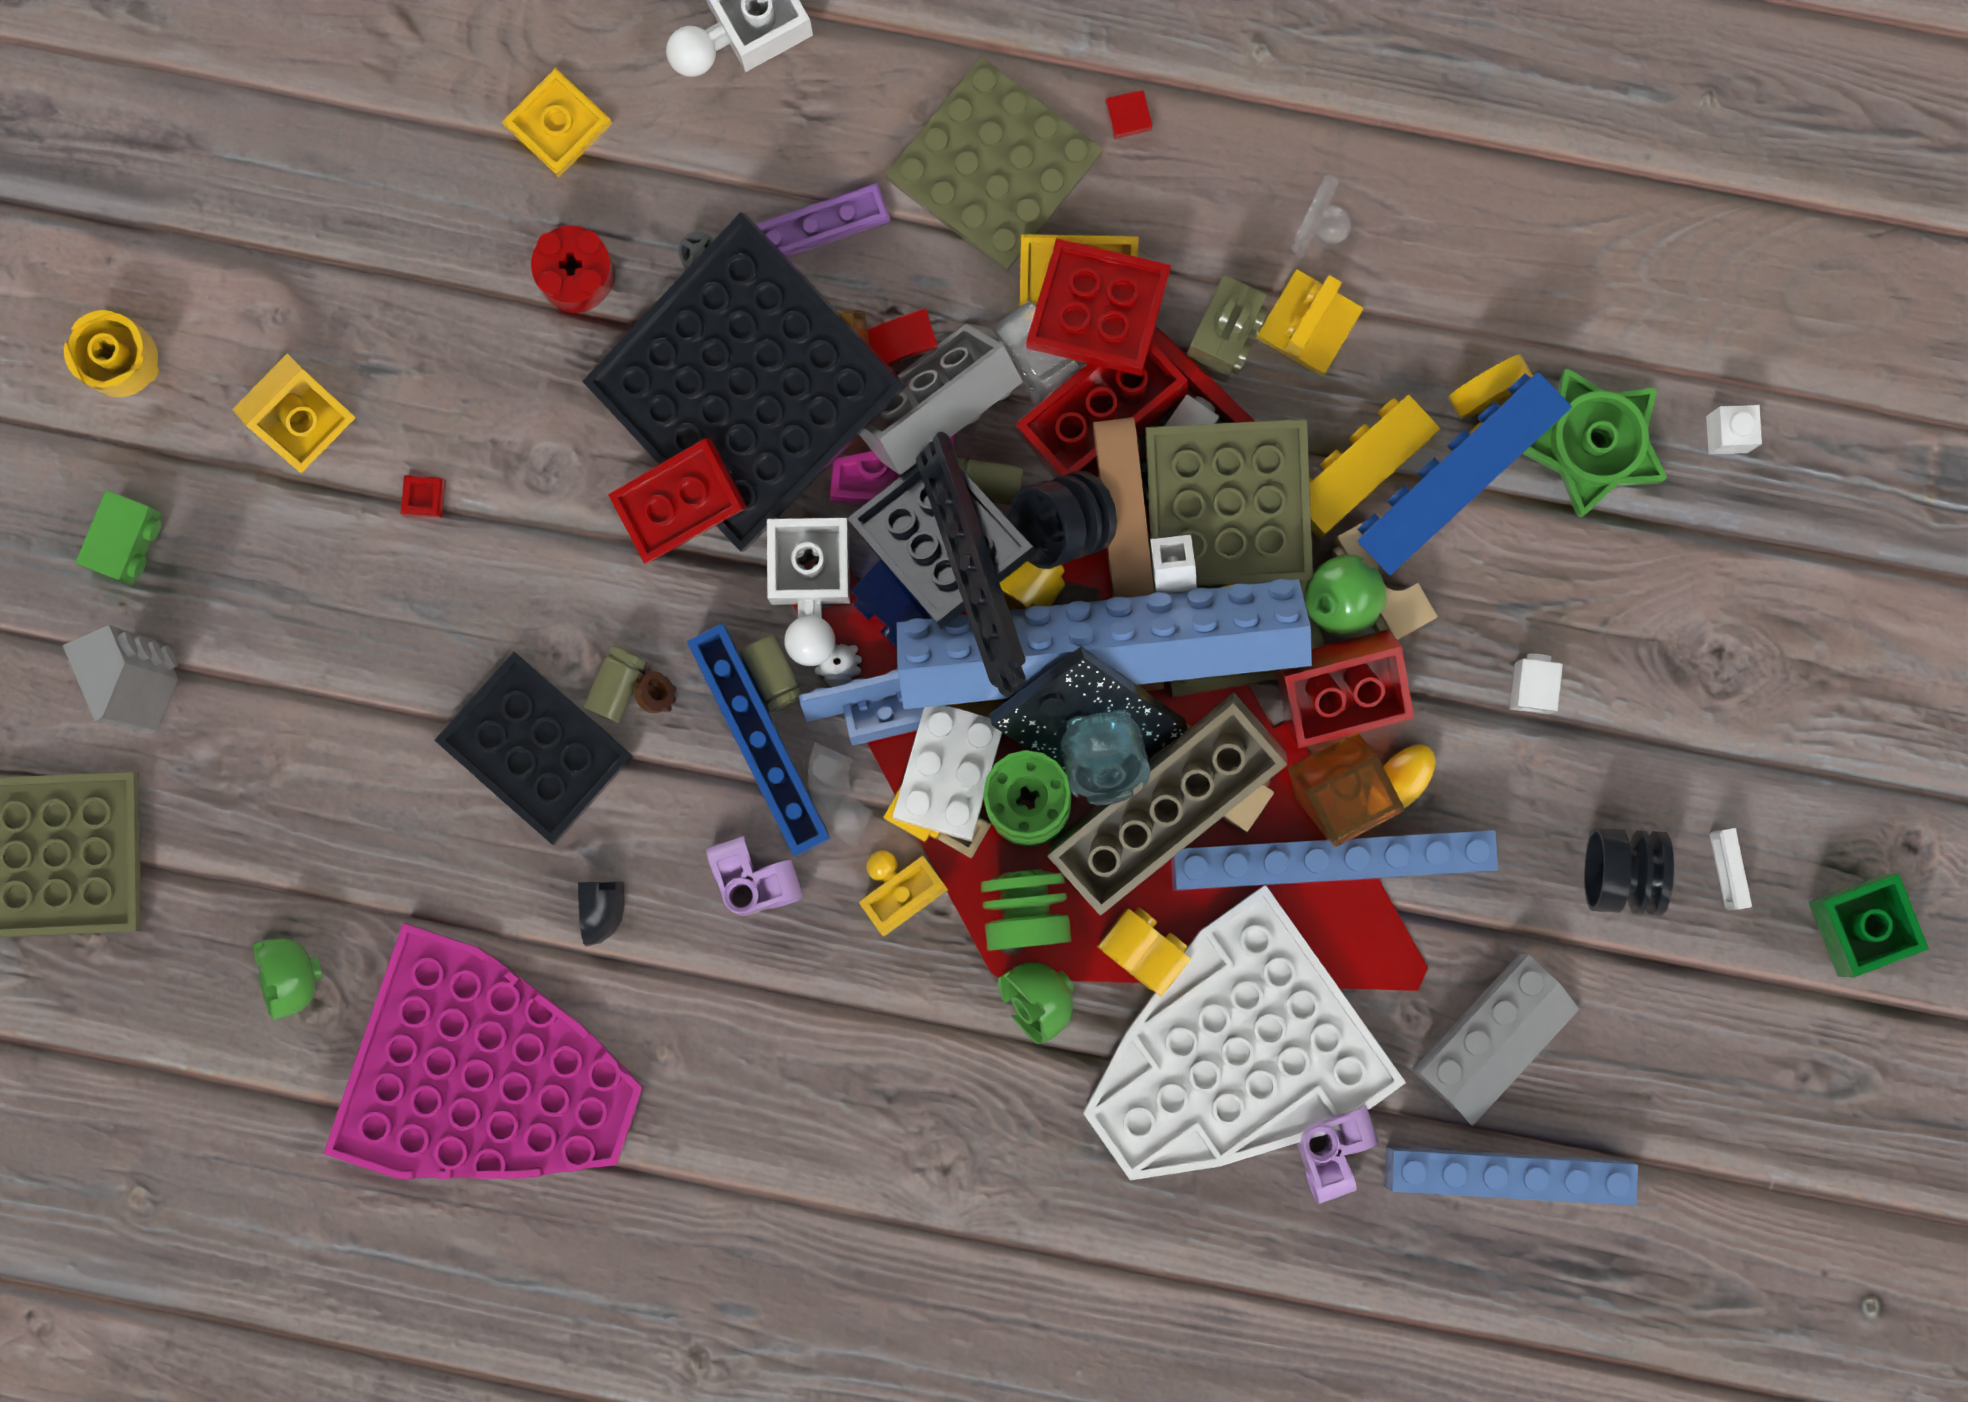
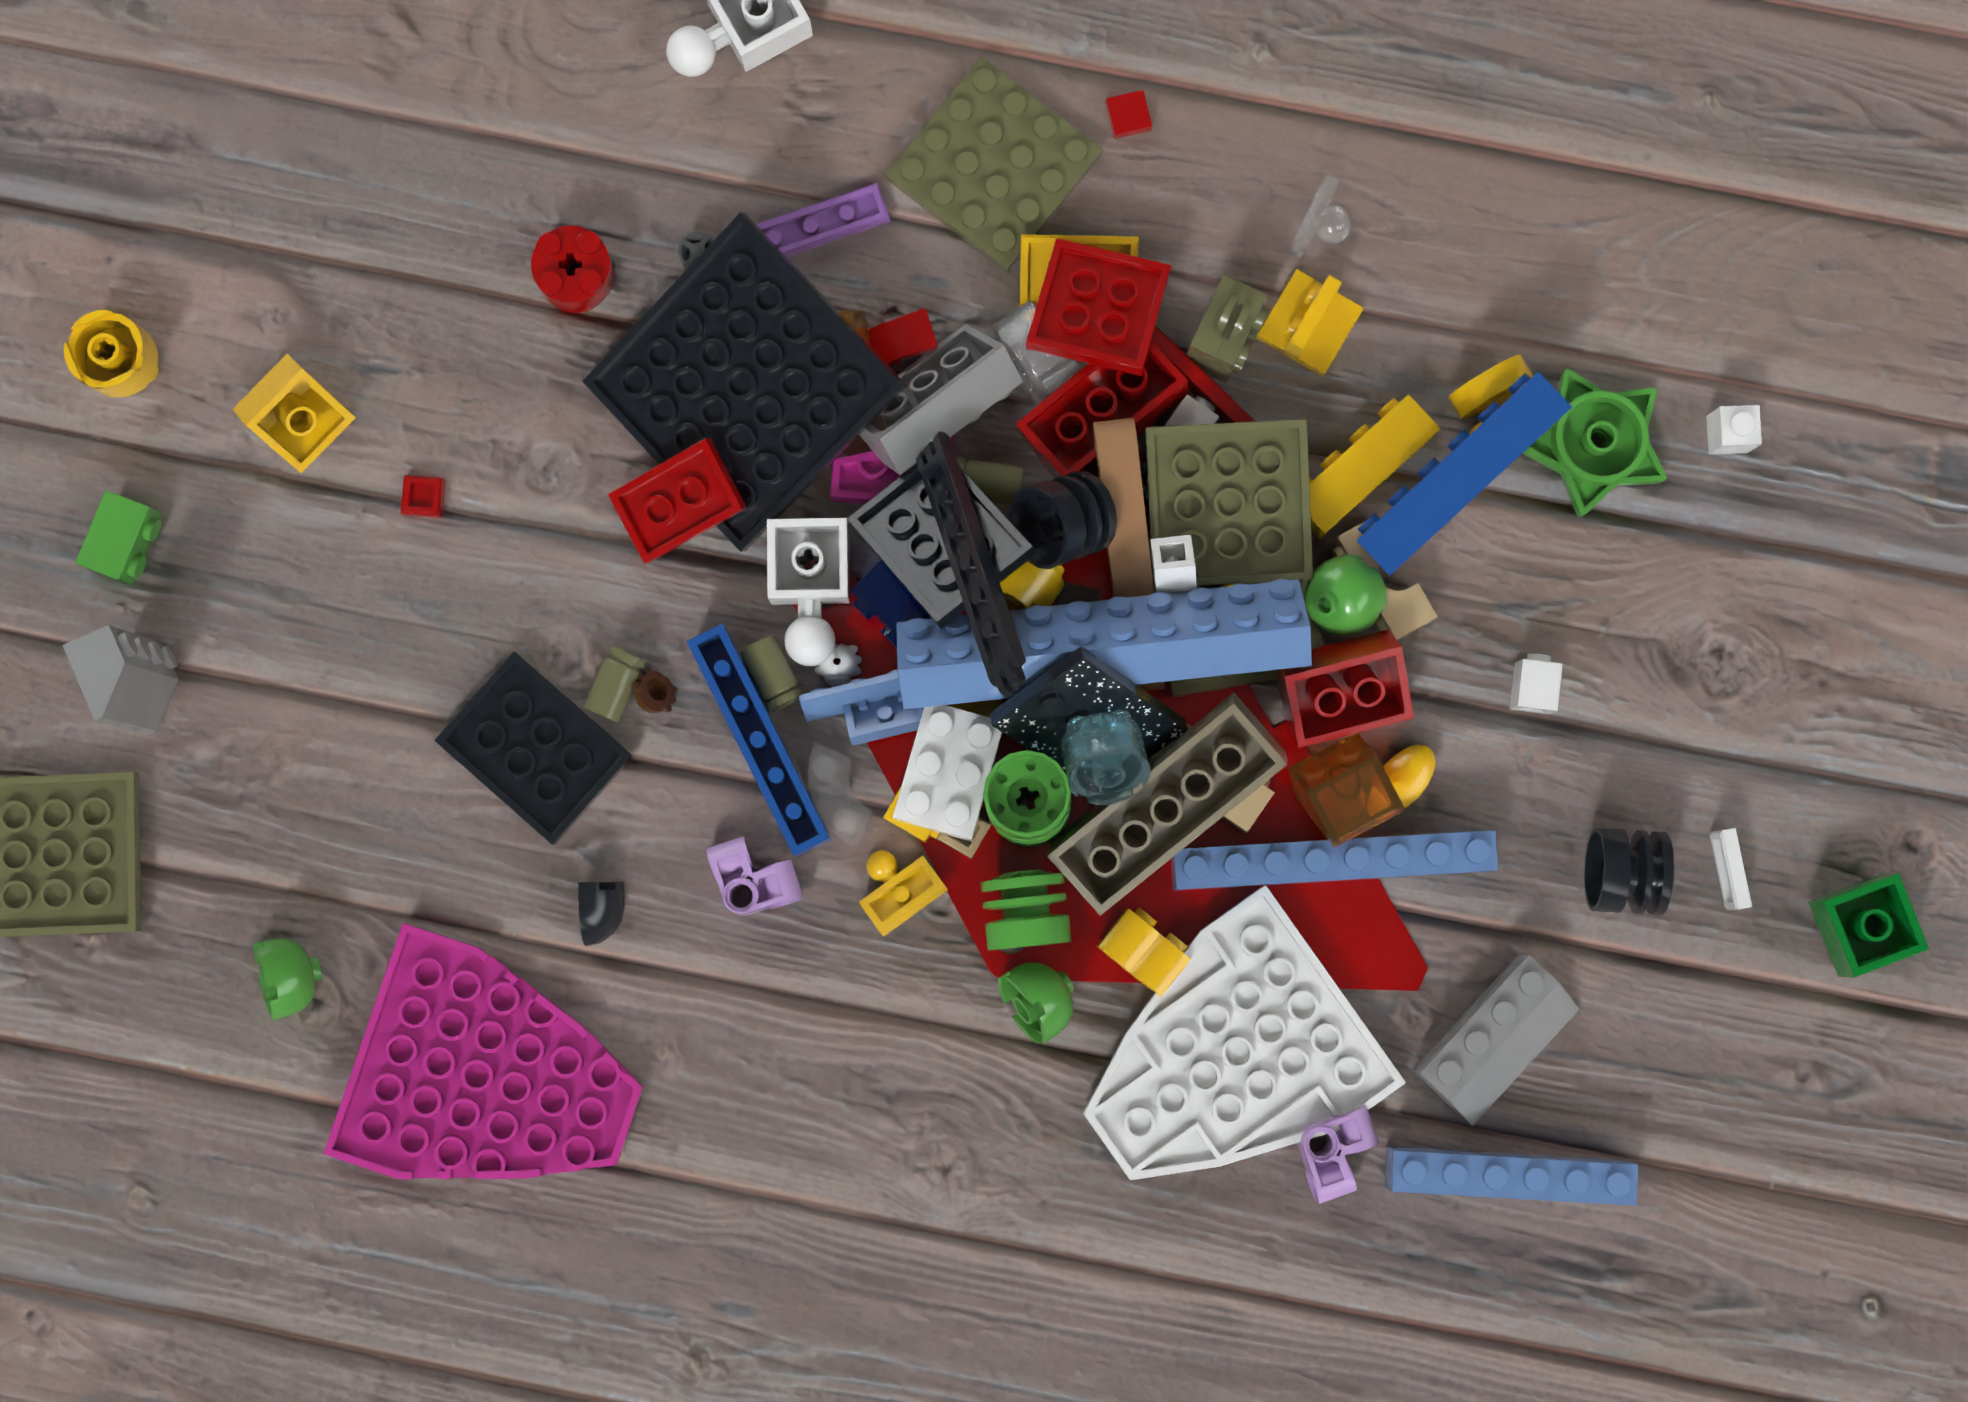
(557, 122): yellow tile -> none

